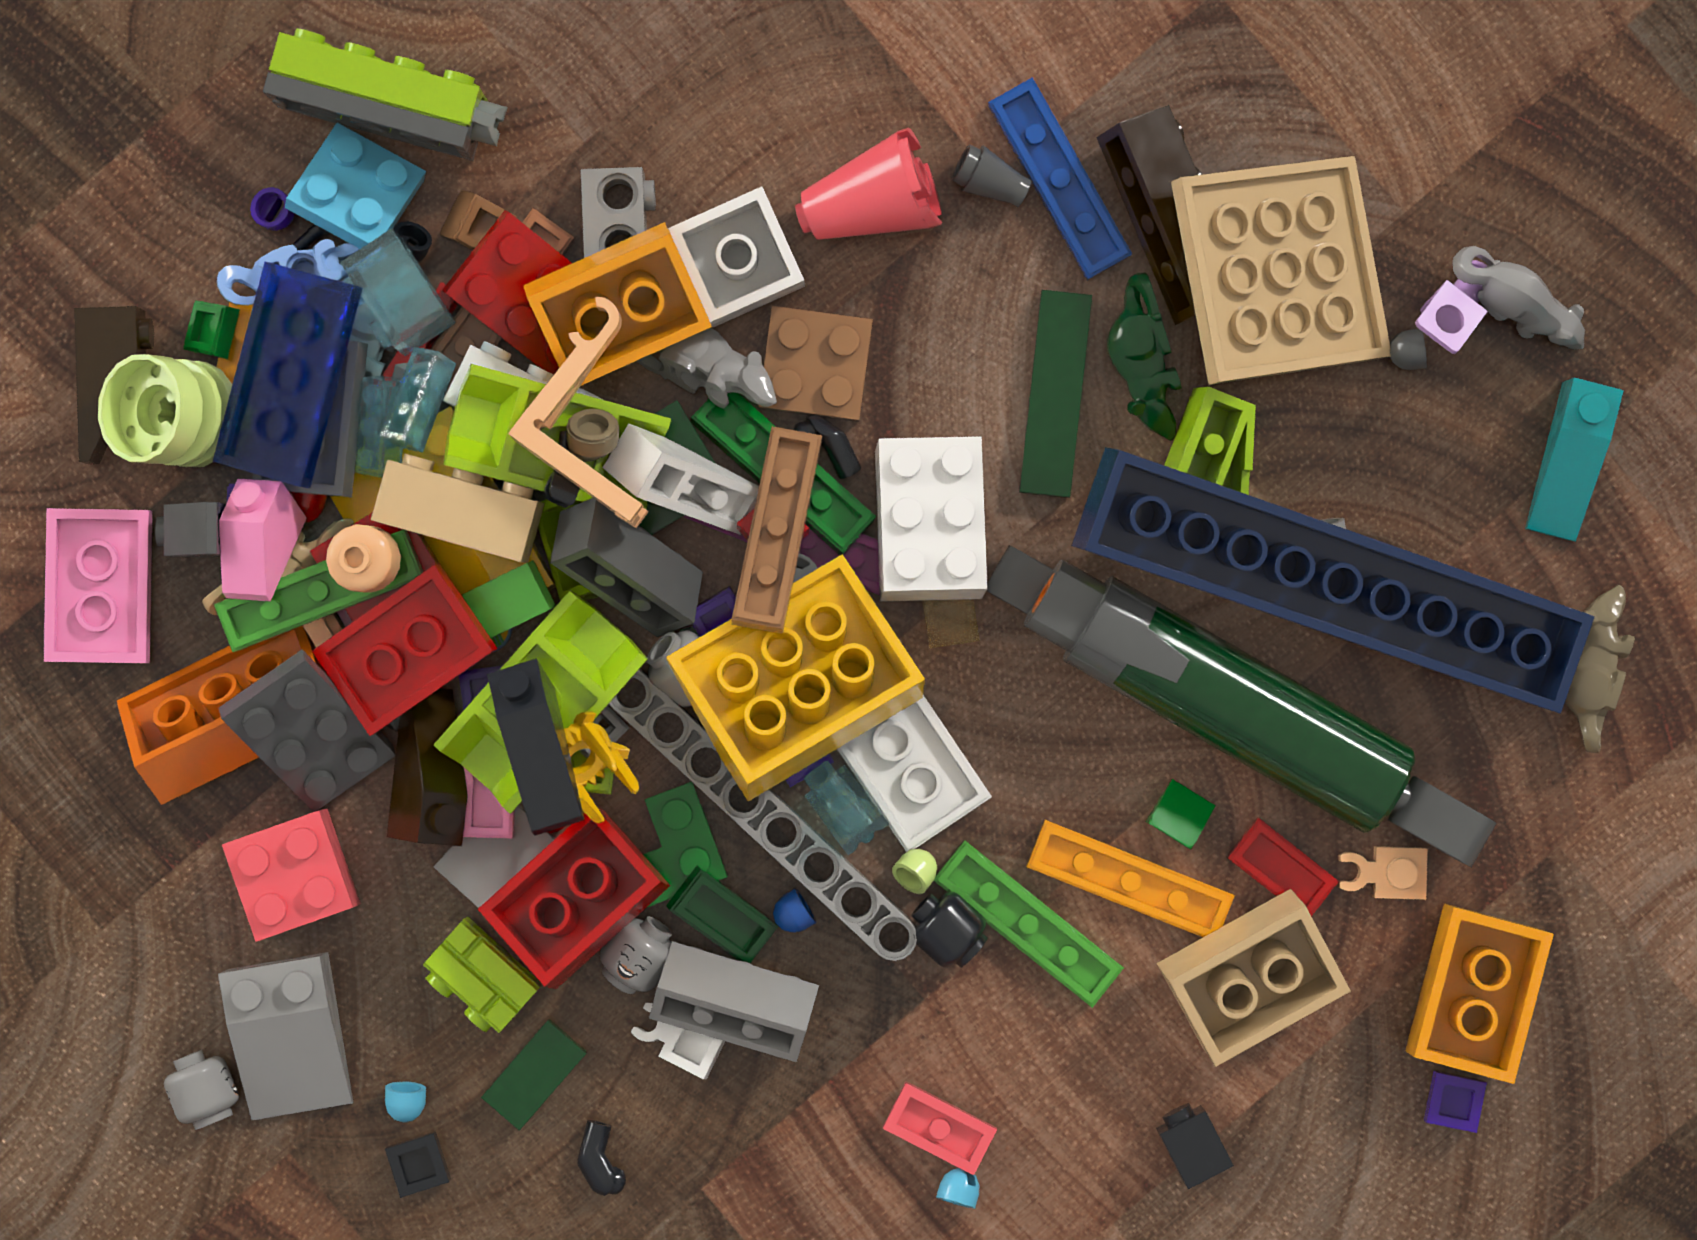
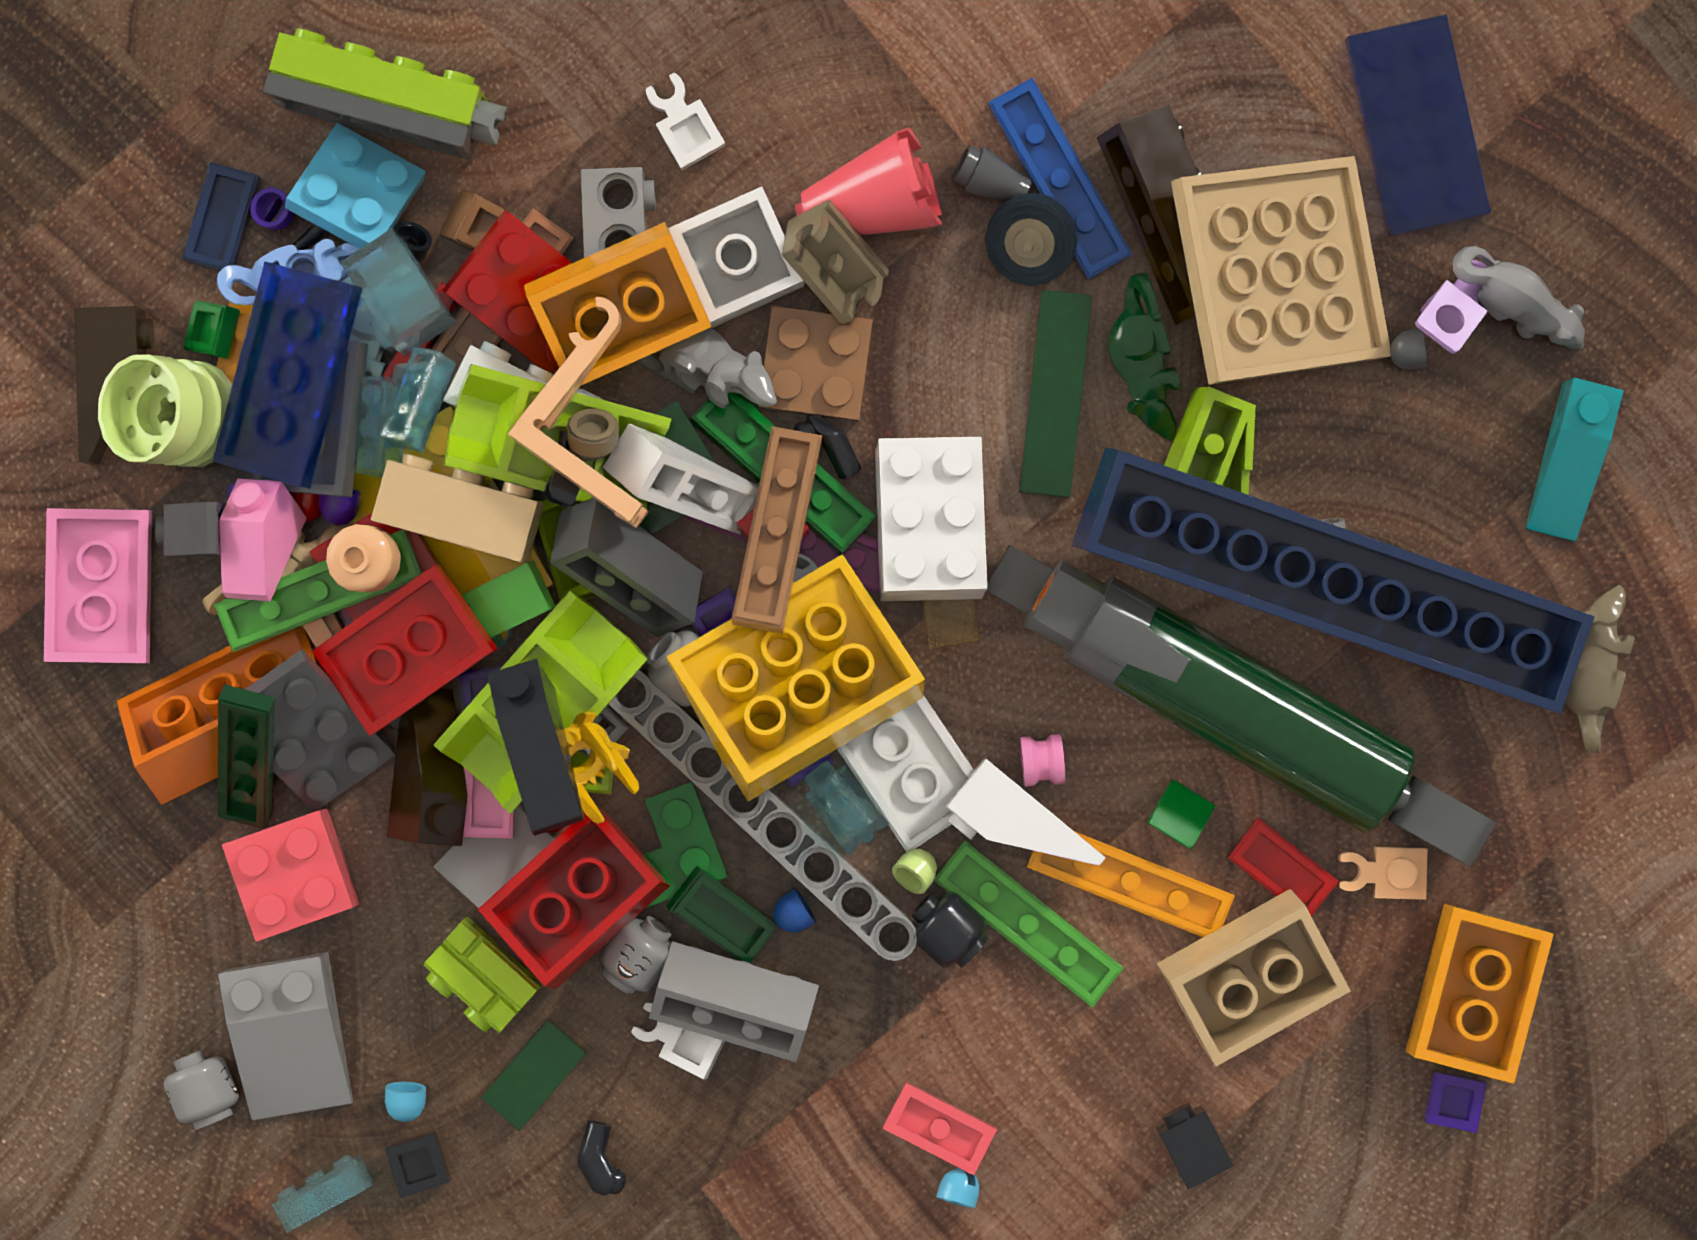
(221, 217): none -> dark blue tile
(245, 756): none -> dark green tile
(322, 1192): none -> clear light blue piece
(339, 509): none -> dark purple hinge
(688, 128): none -> white plate
(833, 260): none -> dark tan hinge
(1009, 815): none -> white slope
(1031, 239): none -> black wheel
(1042, 760): none -> bright pink wheel
(1417, 125): none -> clear blue plate

